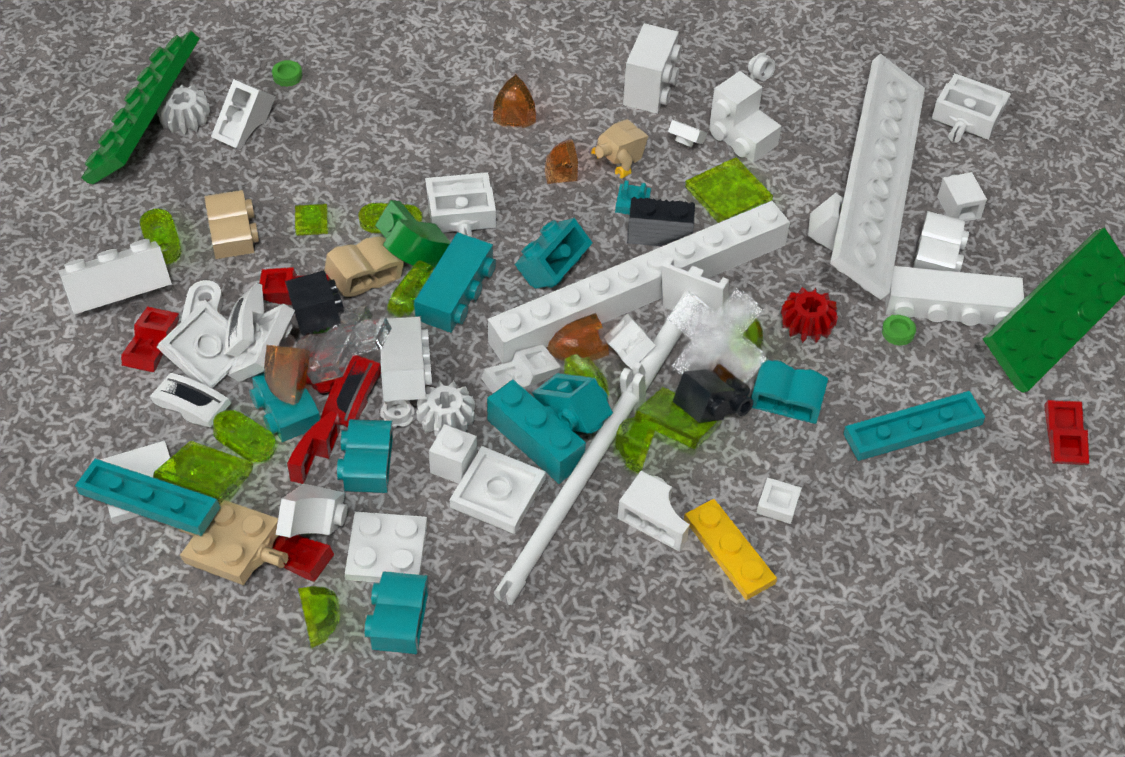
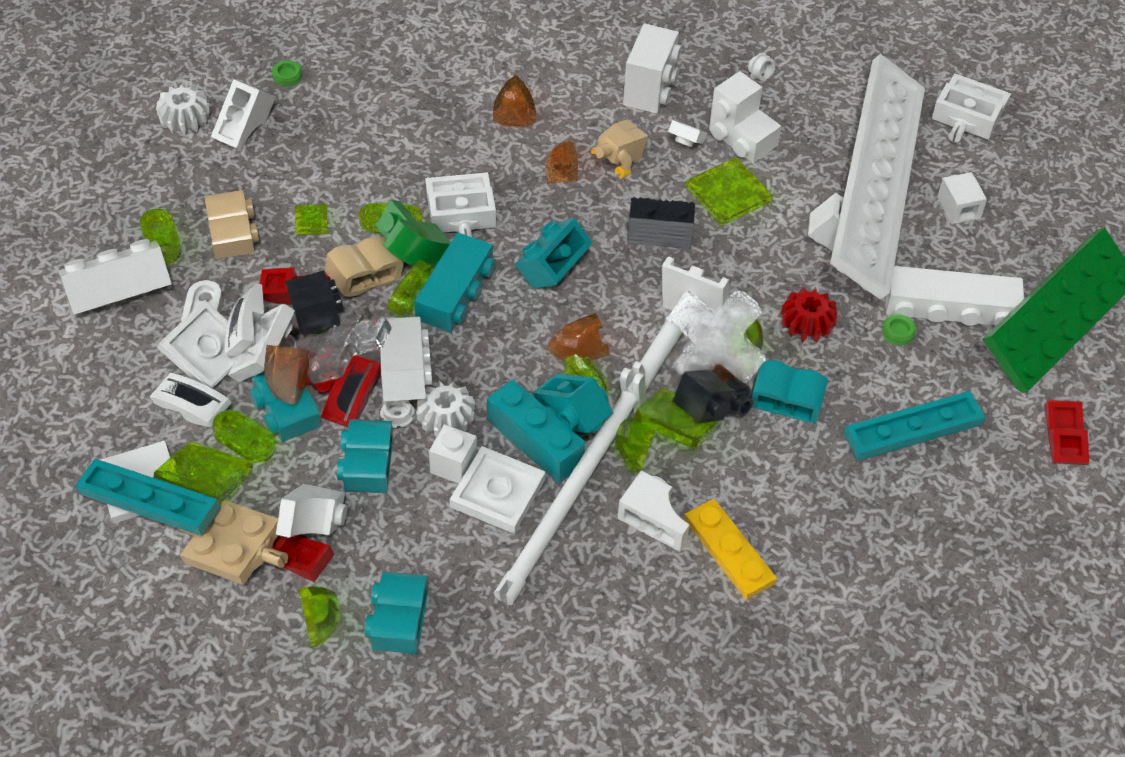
(140, 108): green plate -> none
(149, 331): red slope -> none
(316, 442): red slope -> none
(385, 544): white plate -> none
(526, 368): white slope -> none
(627, 192): teal tile -> none
(629, 341): white slope -> none
(638, 279): white brick -> none
(779, 500): white plate -> none
(940, 243): white brick -> none

